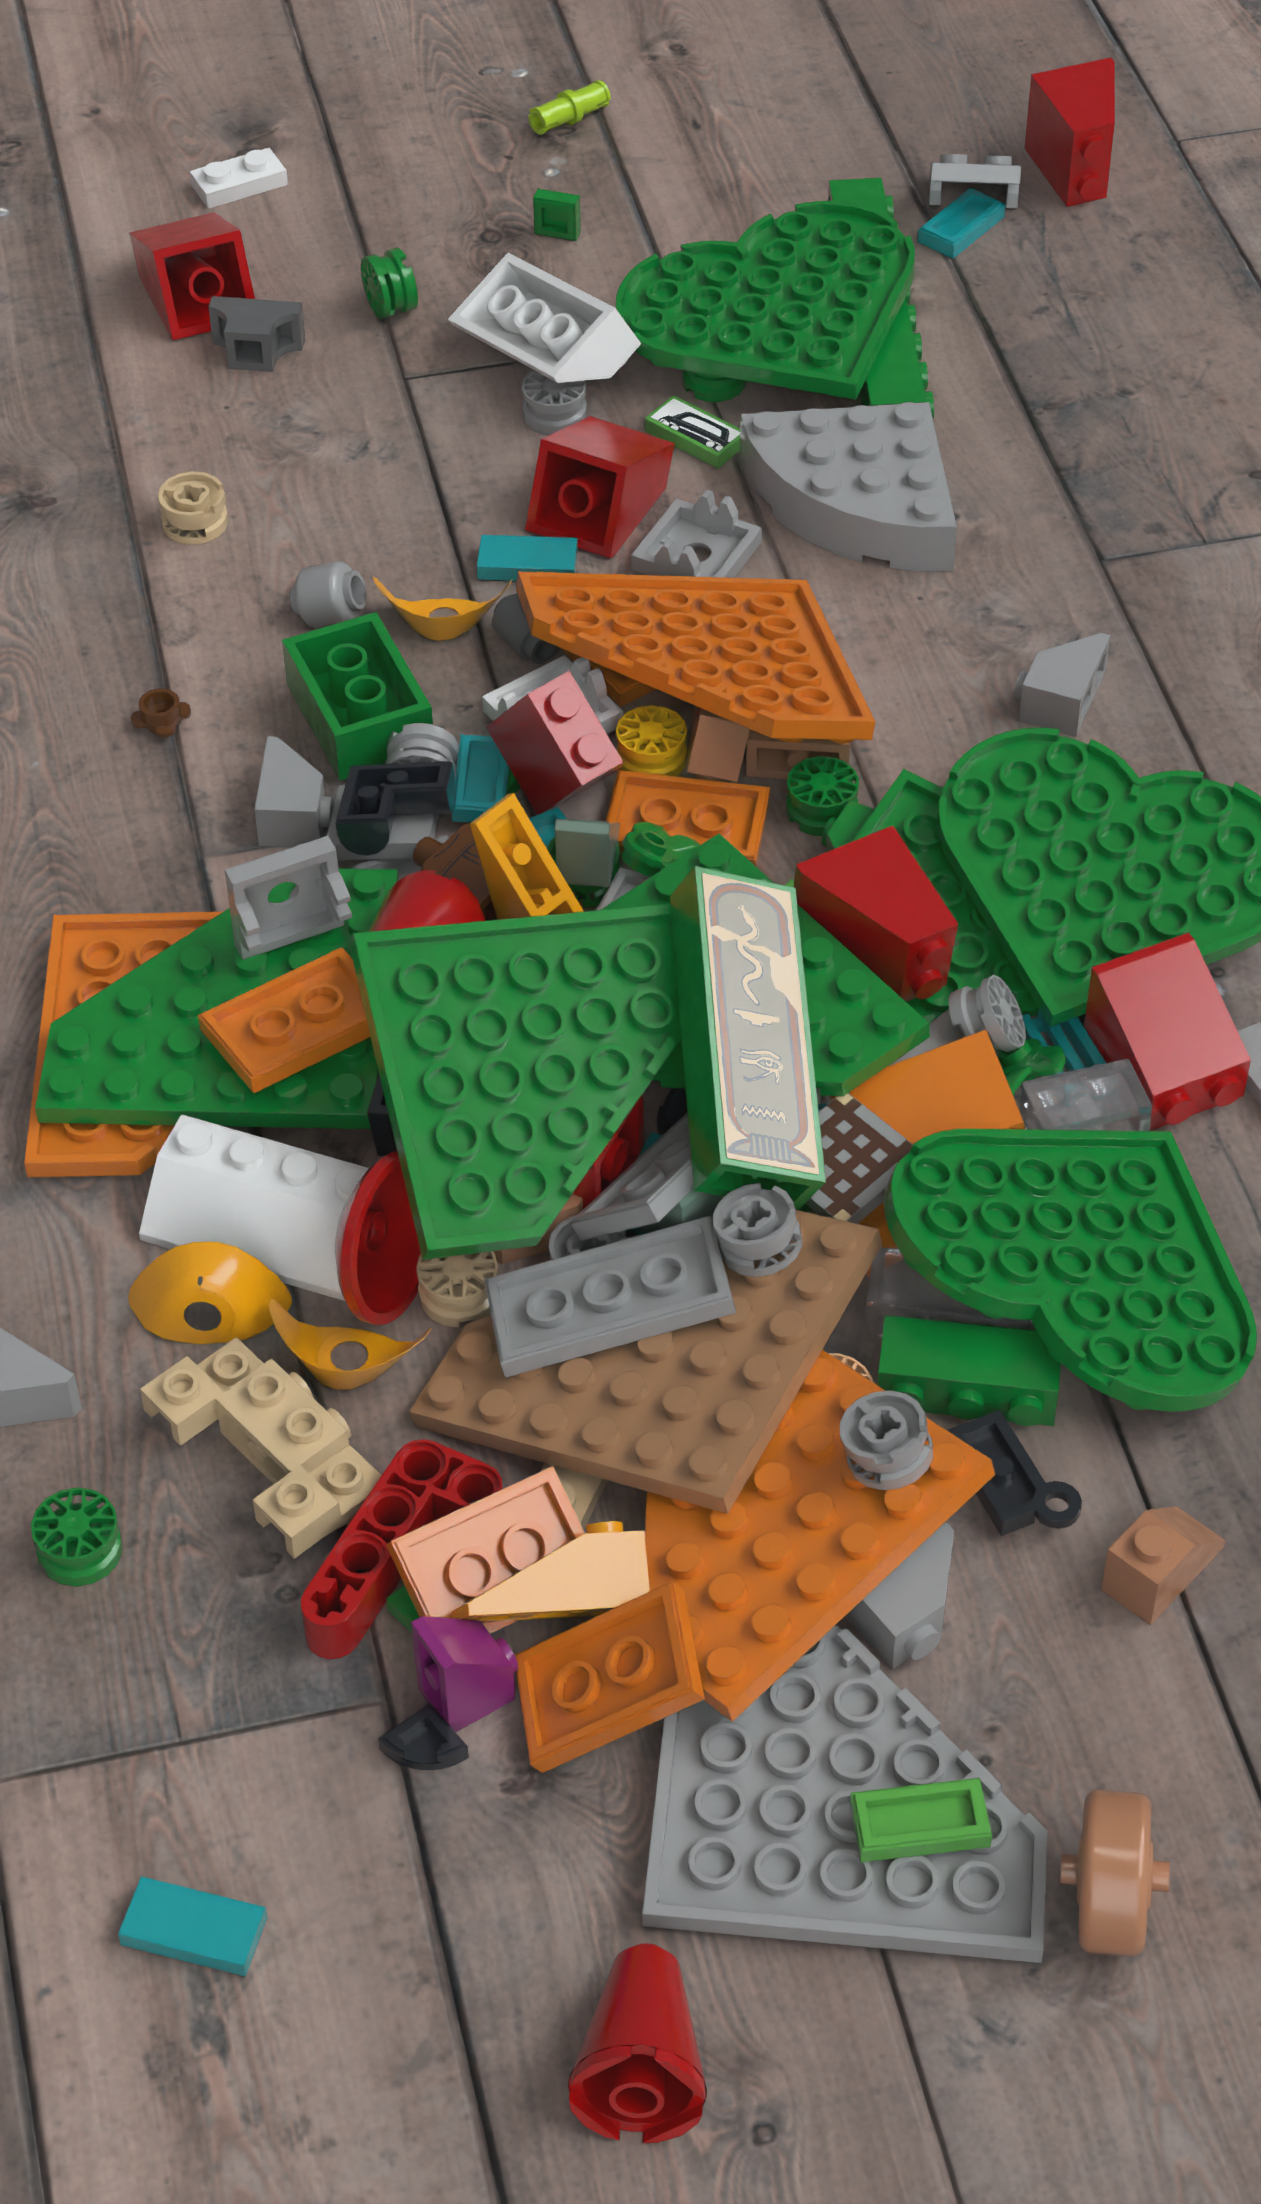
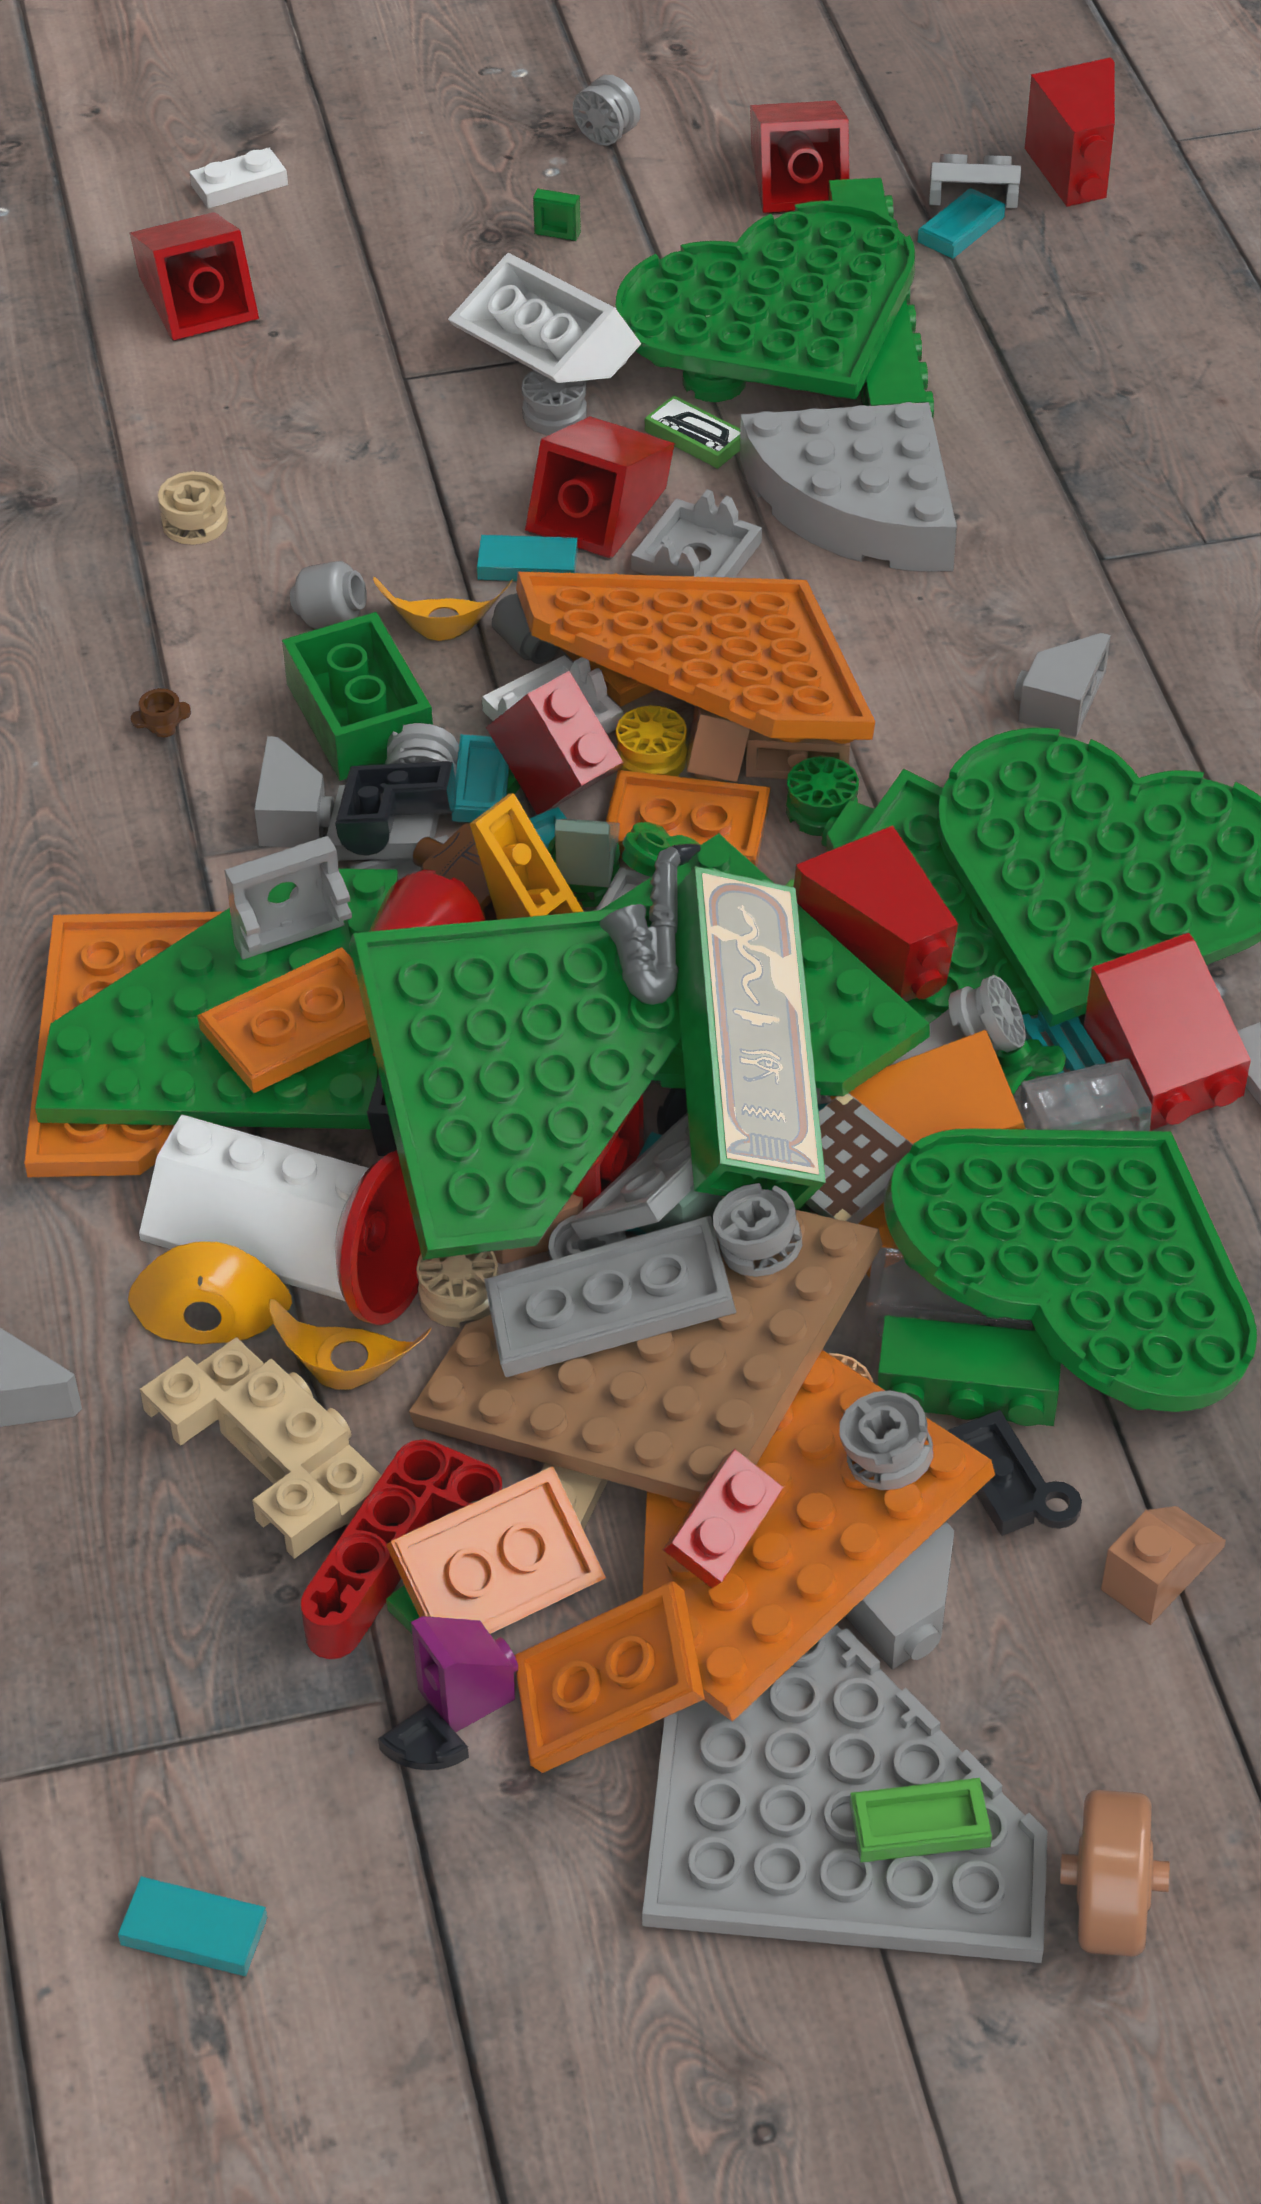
(92, 1528): green wheel -> none
(256, 330): dark grey brick -> none
(388, 283): green wheel -> none
(569, 107): lime pin -> none
(573, 1581): slope -> none
(608, 107): none -> light grey wheel
(640, 2053): red cone -> none
(650, 952): none -> dark grey piece
(723, 1518): none -> plate
(798, 151): none -> red slope

